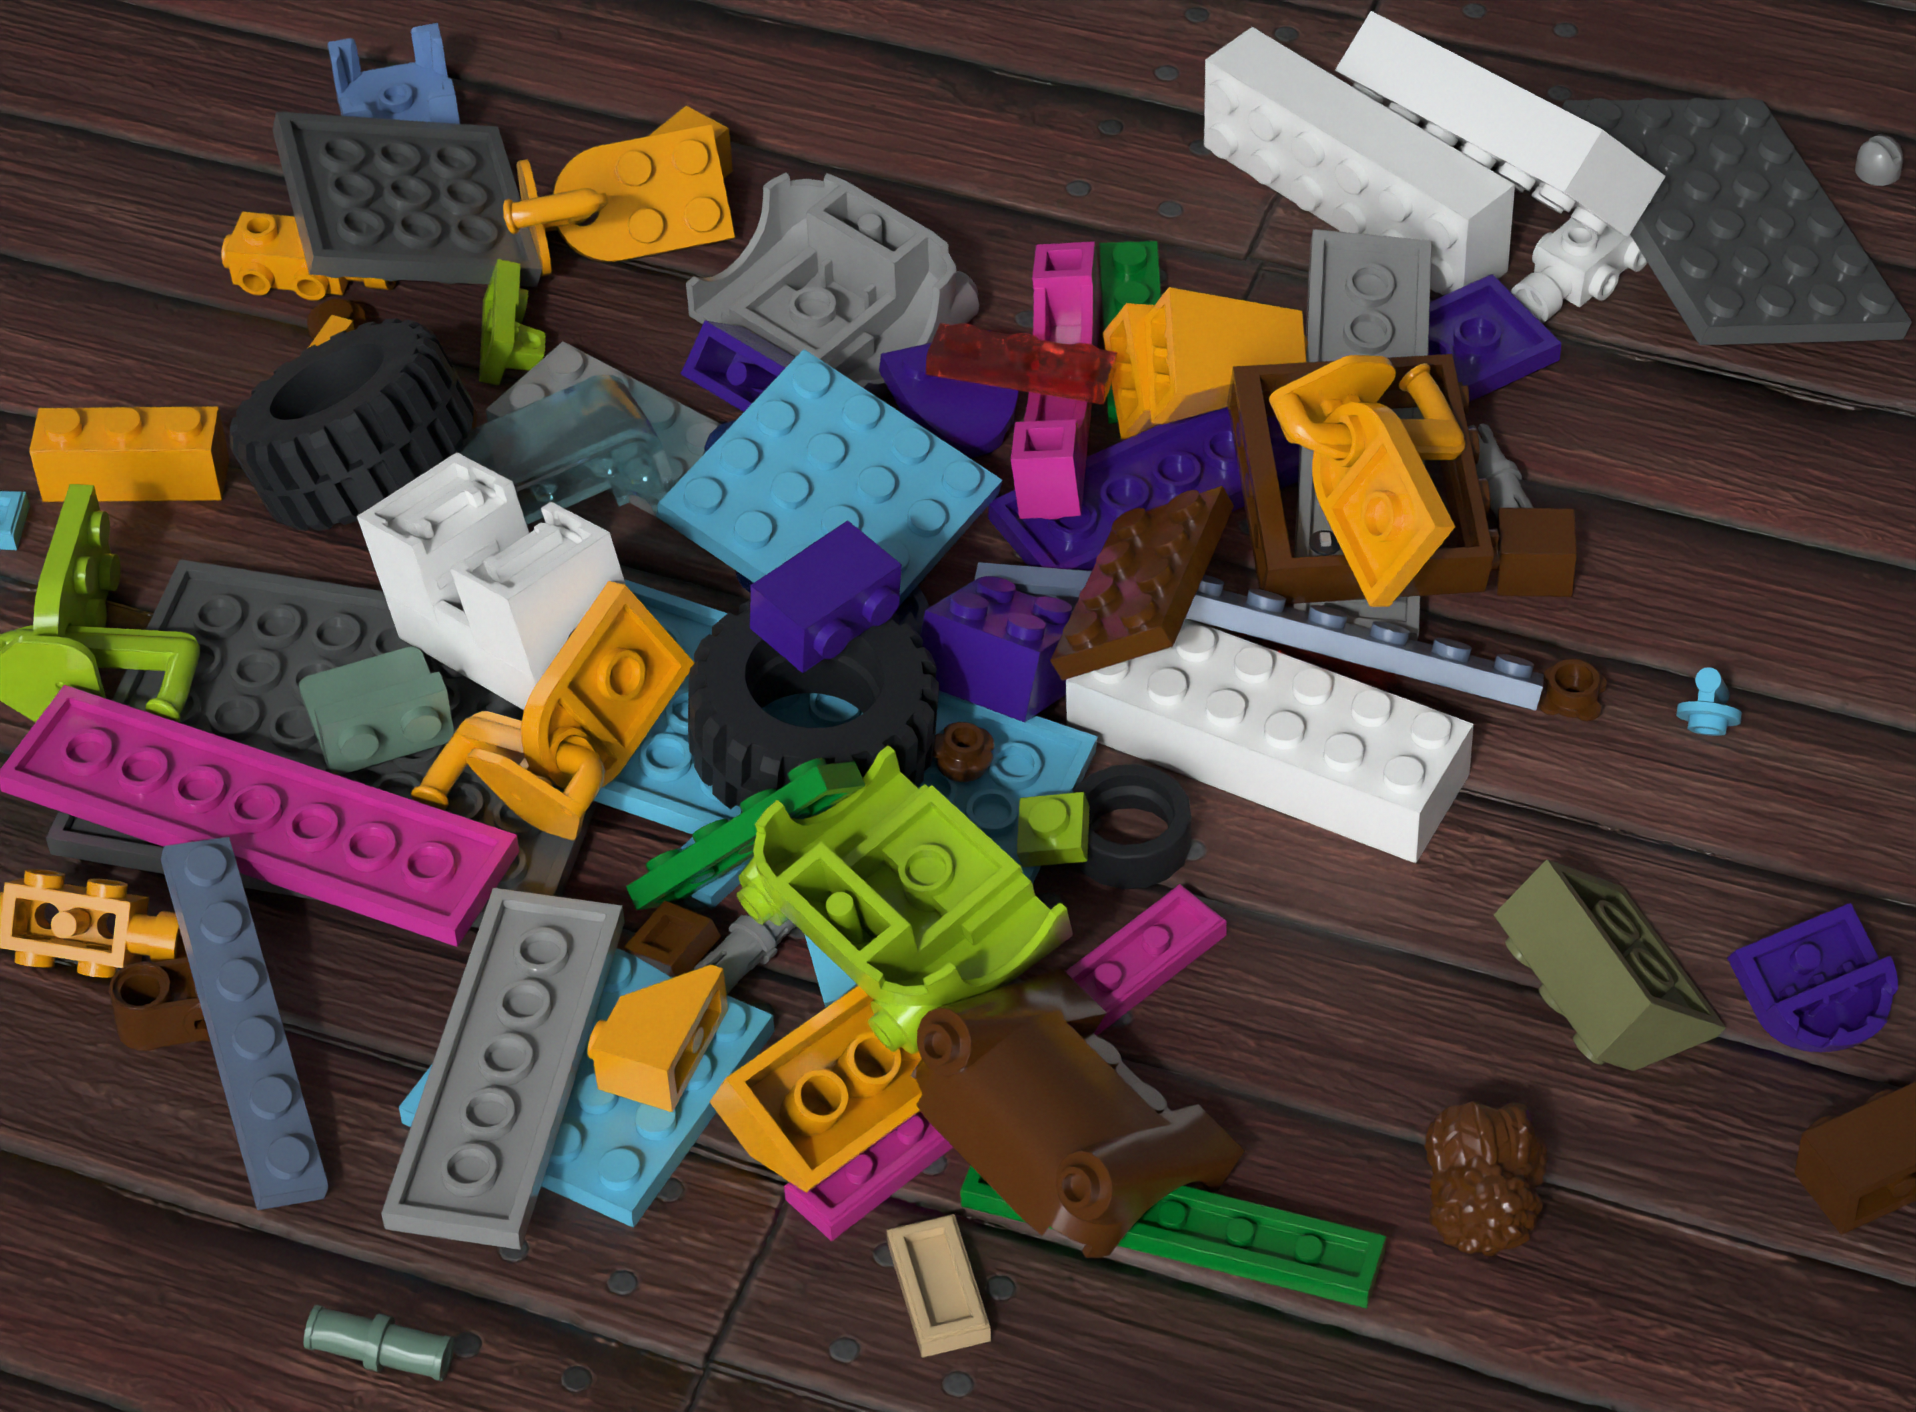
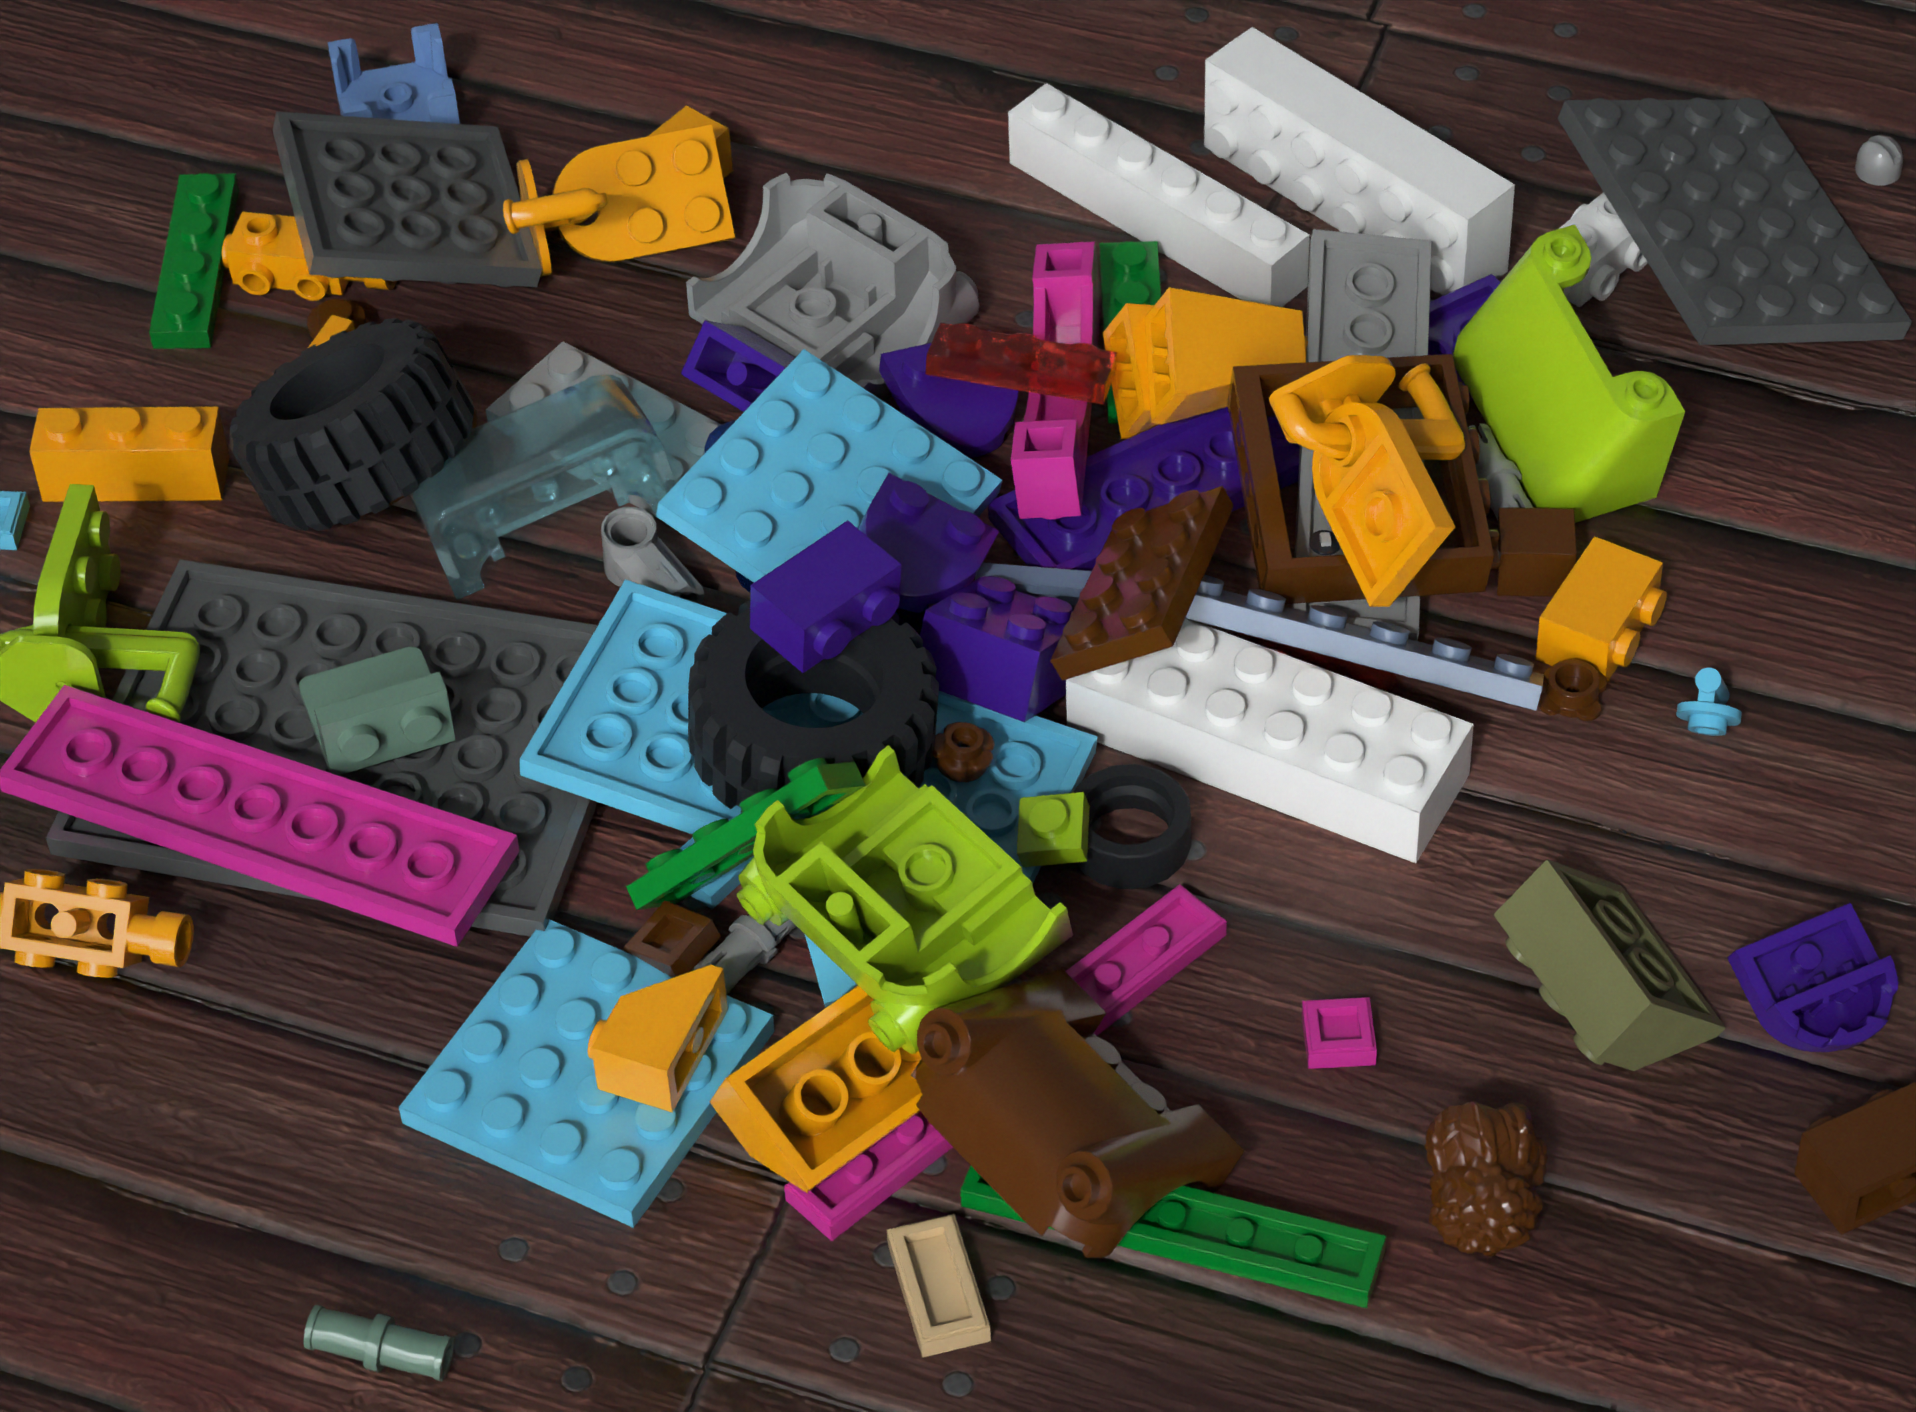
(157, 1005): reddish brown piece -> none
(192, 261): none -> green plate
(244, 1024): sand blue plate -> none
(475, 581): white piece -> none
(503, 337): lime hinge -> none
(504, 1069): light grey plate -> none
(577, 721): light orange plate -> none
(639, 555): none -> light grey piece
(930, 538): none -> dark purple slope
(1158, 198): none -> white brick
(1339, 1032): none -> dark pink tile
(1502, 126): white brick -> none
(1550, 397): none -> lime windscreen
(1602, 608): none -> light orange brick

